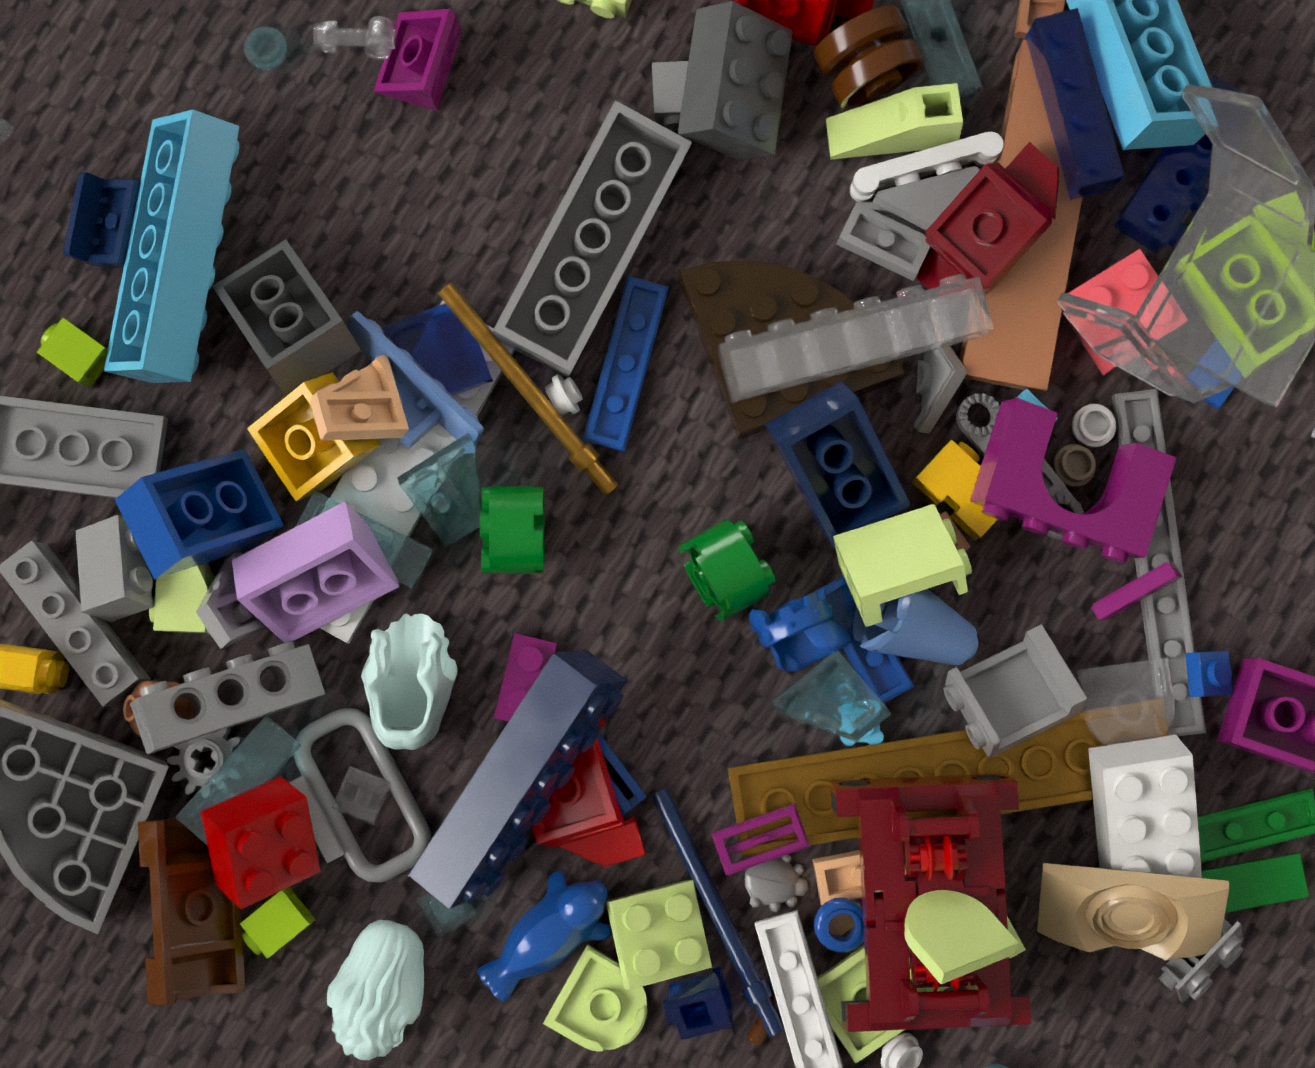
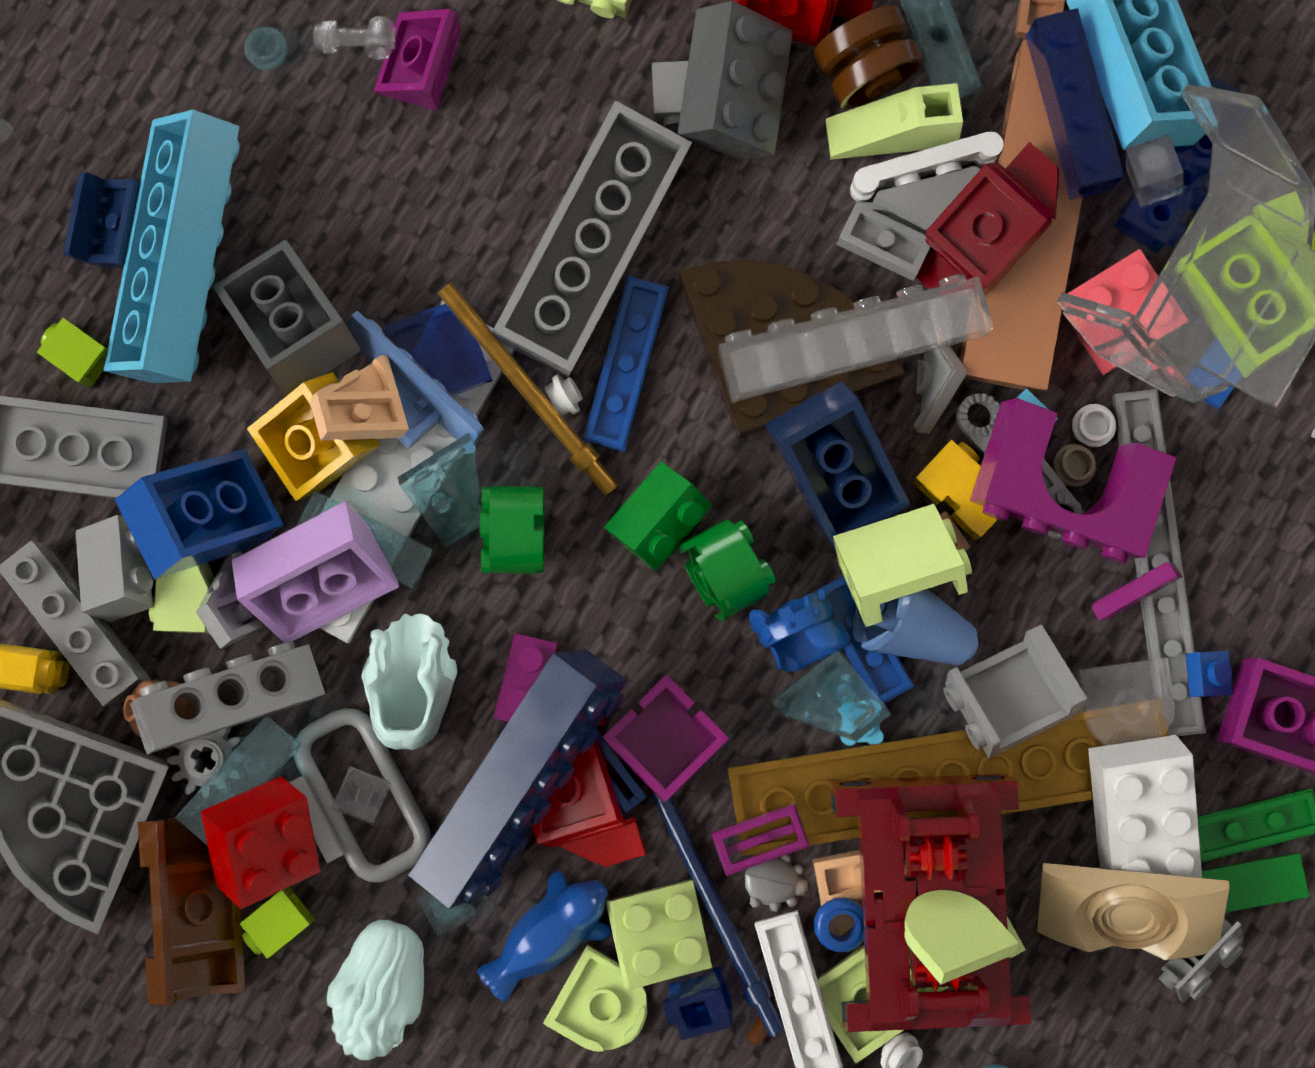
(658, 516): none -> green brick
(664, 741): none -> magenta piece
(1154, 170): none -> clear brick

